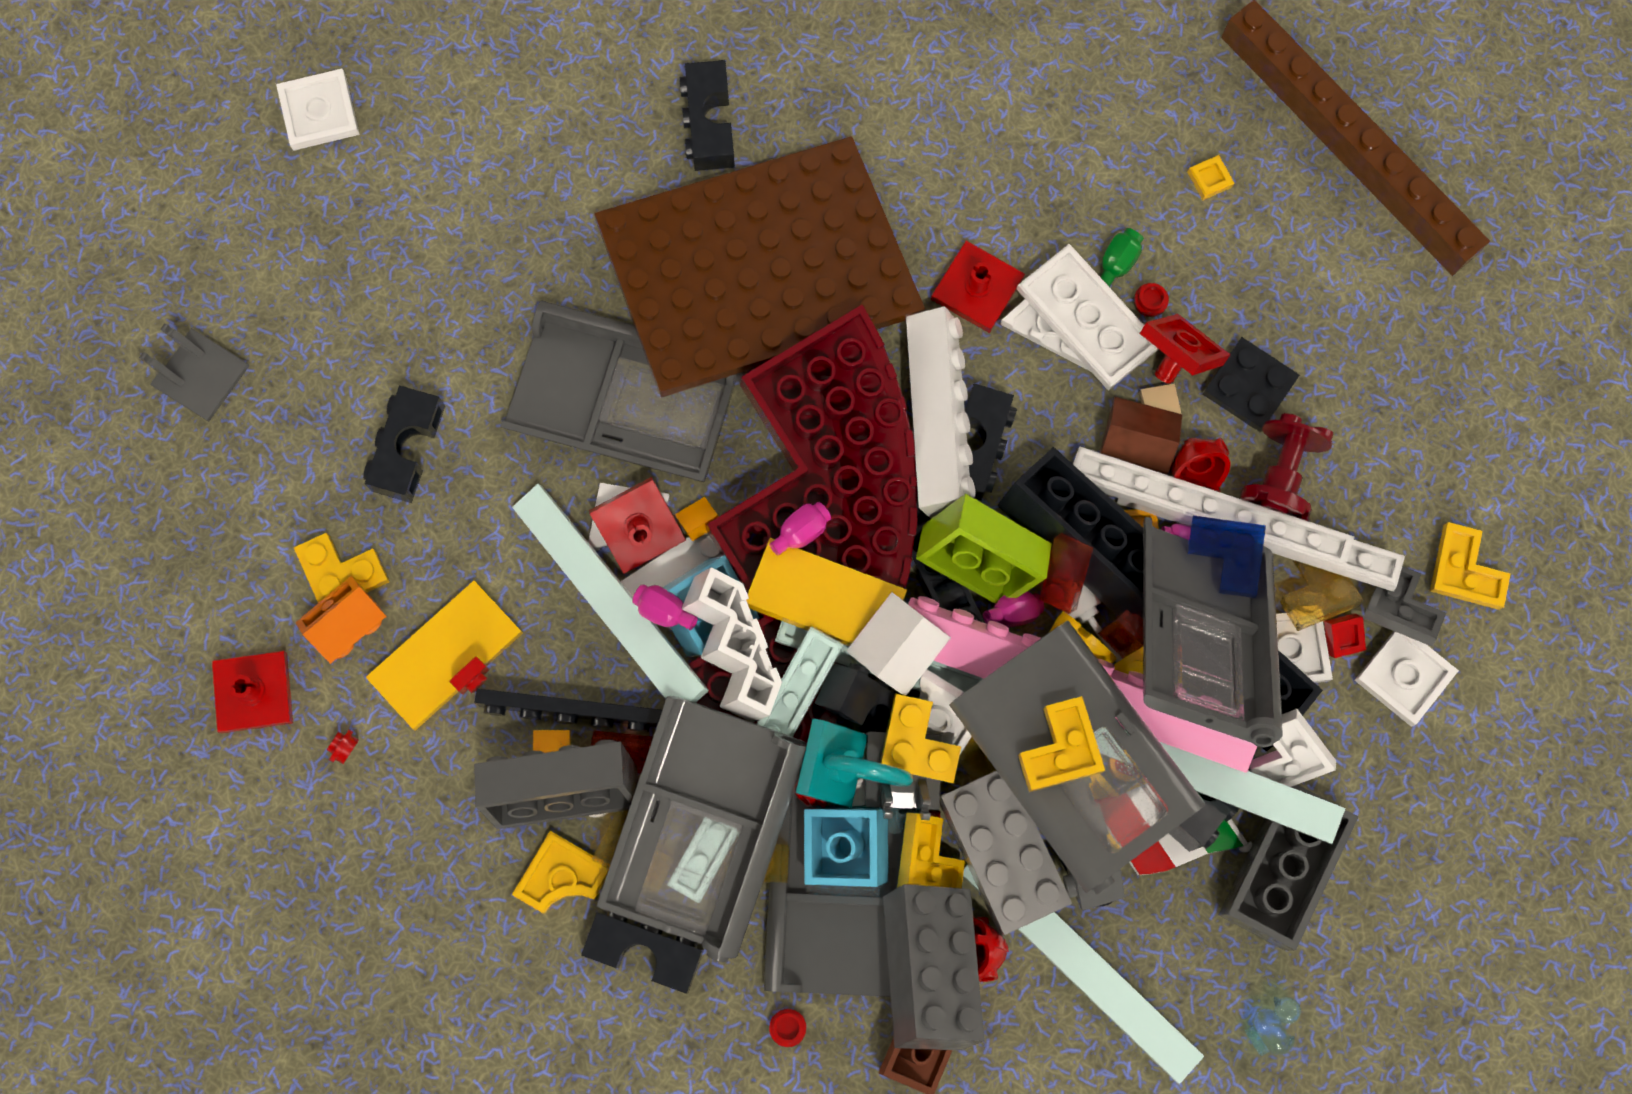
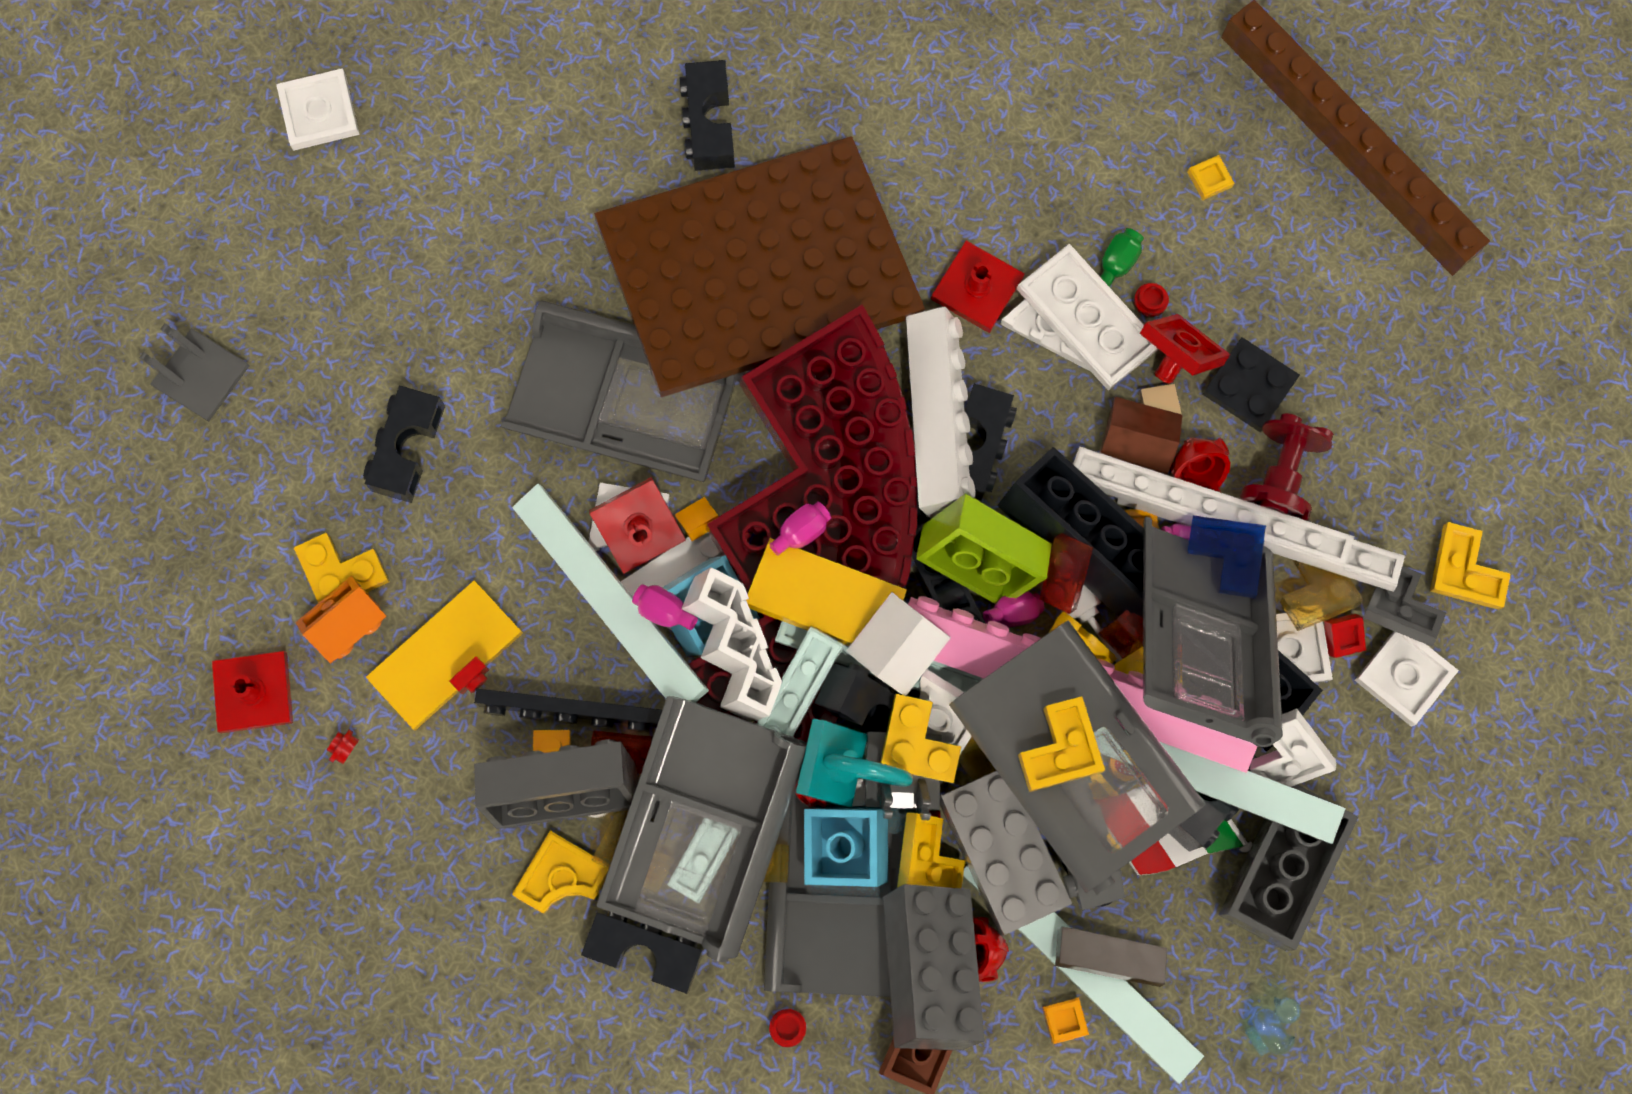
(1065, 1020): none -> light orange tile
(1111, 956): none -> tile

